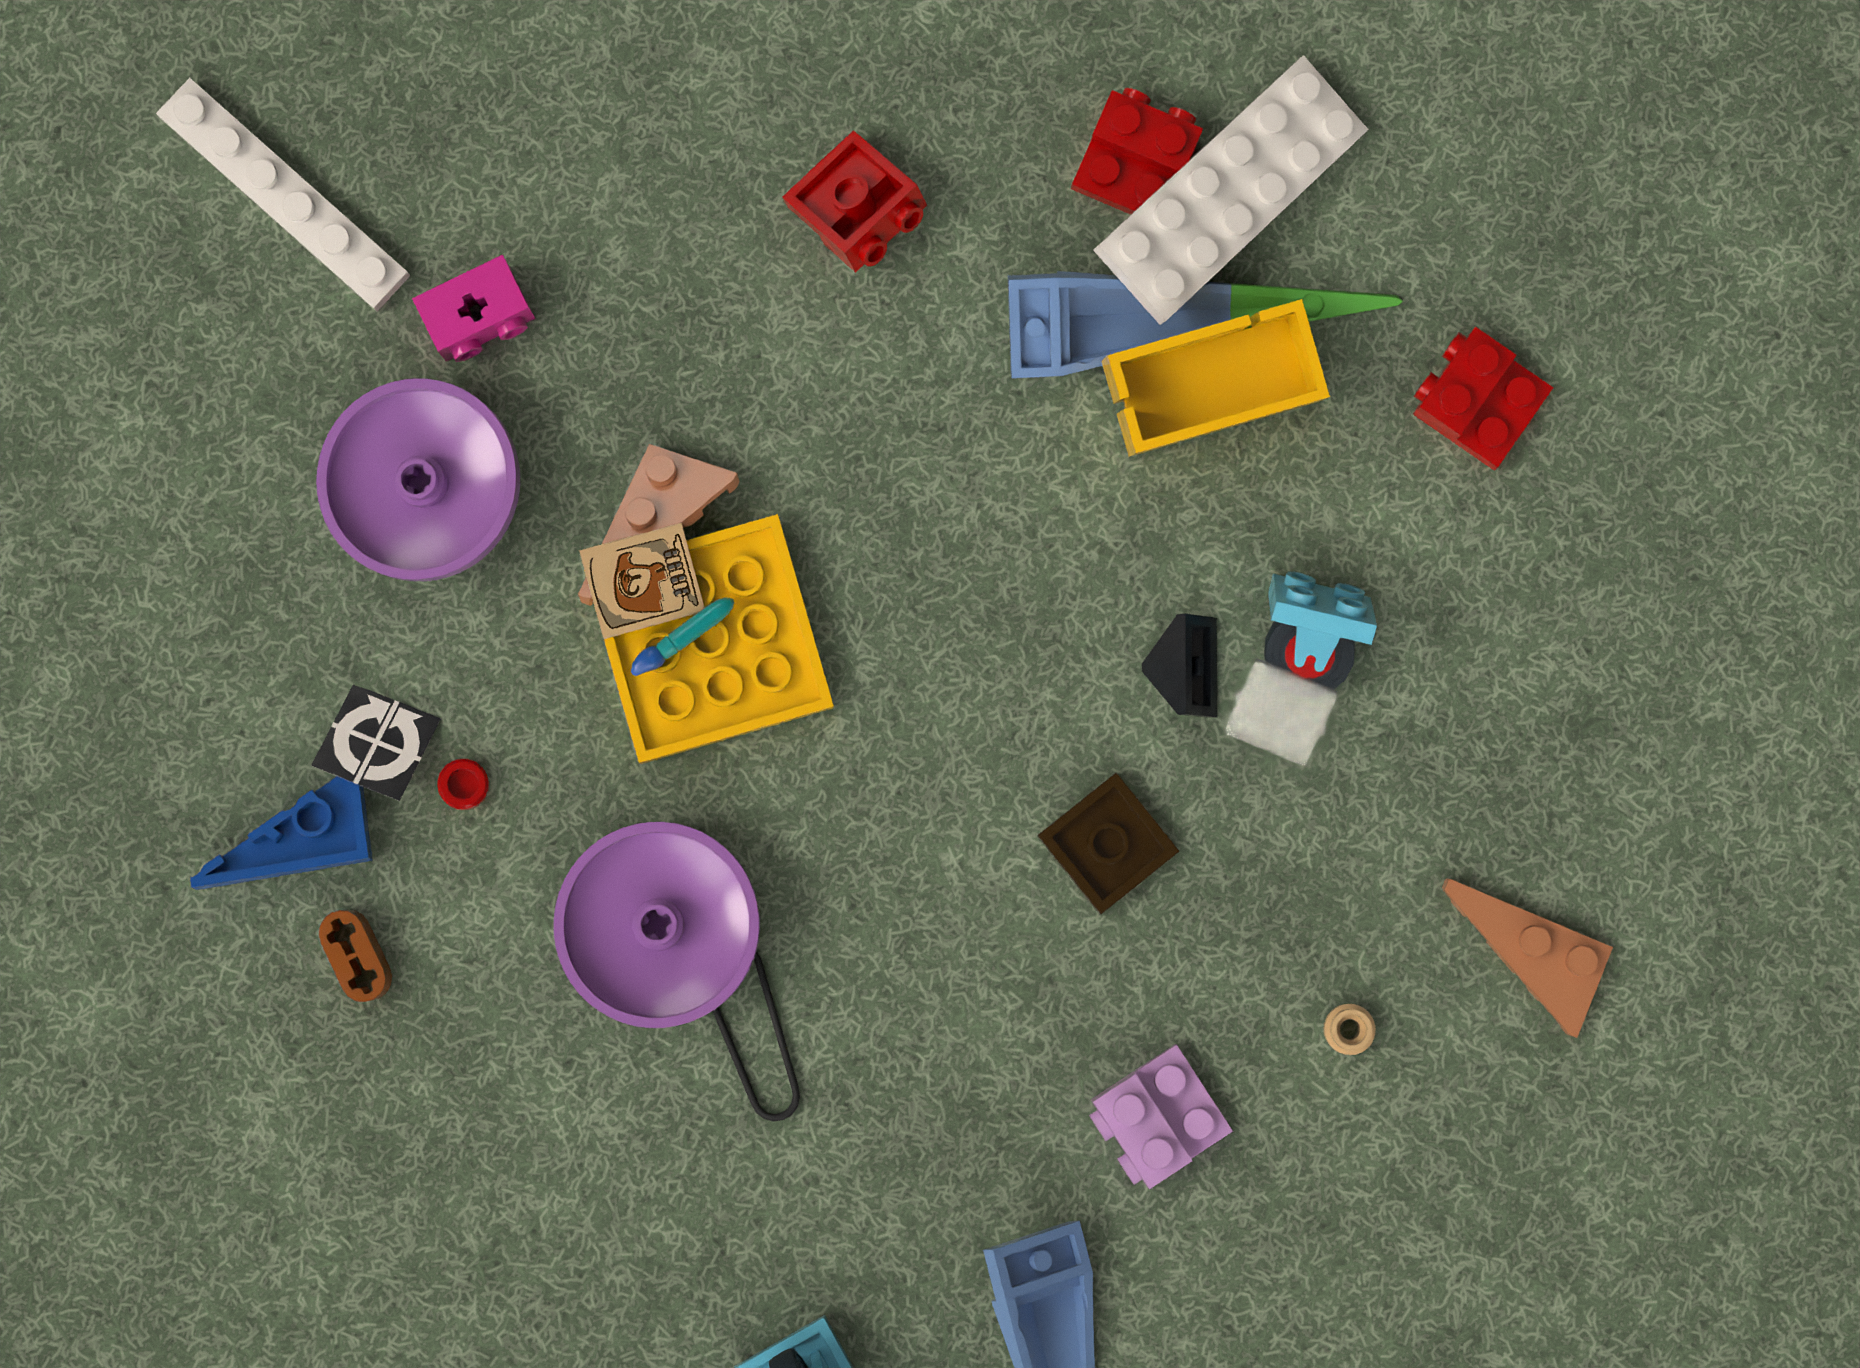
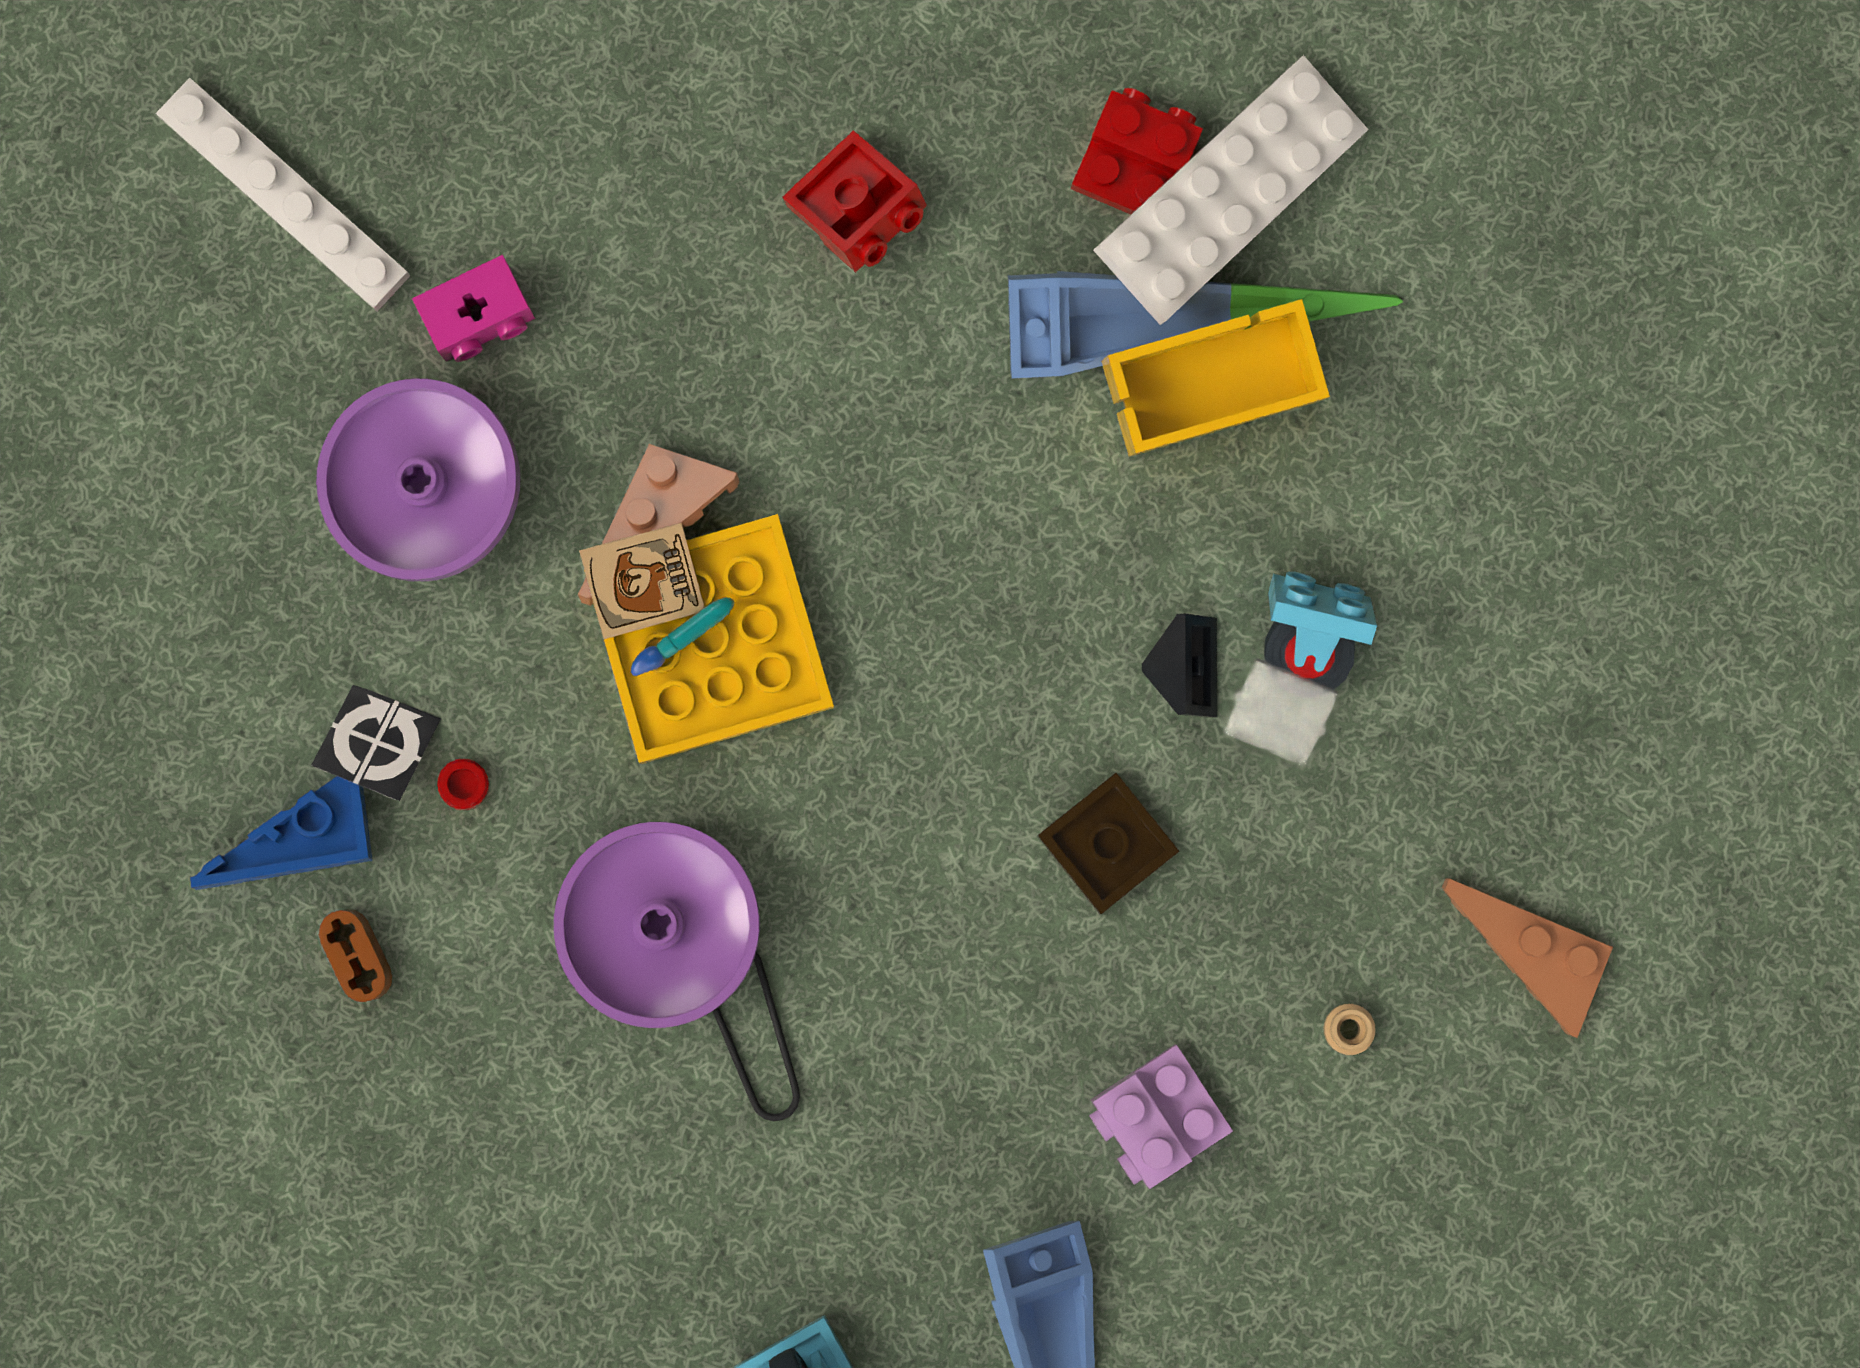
(1481, 397): red plate -> none

